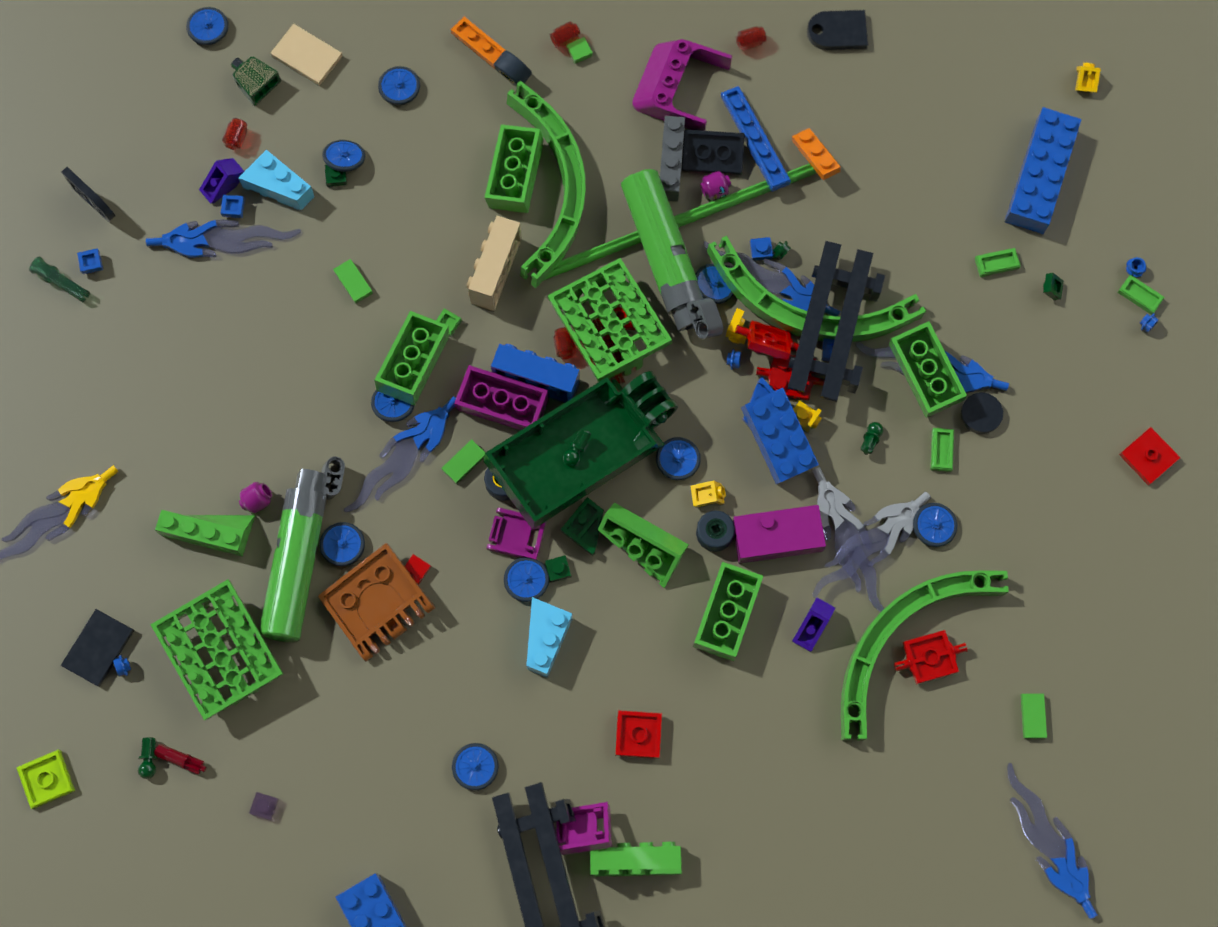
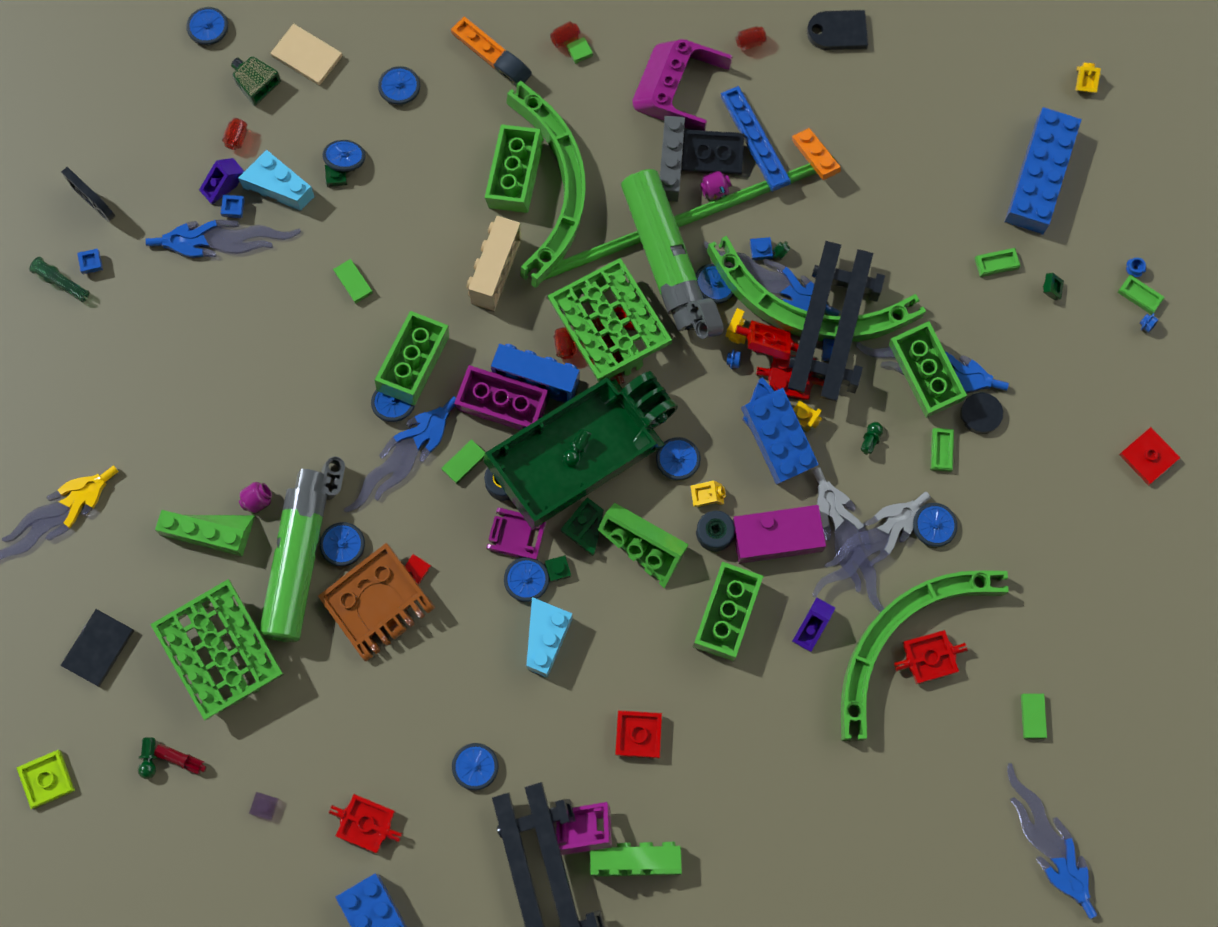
(122, 666): blue plate -> none
(365, 823): none -> red plate
(450, 319): bright green tile -> none

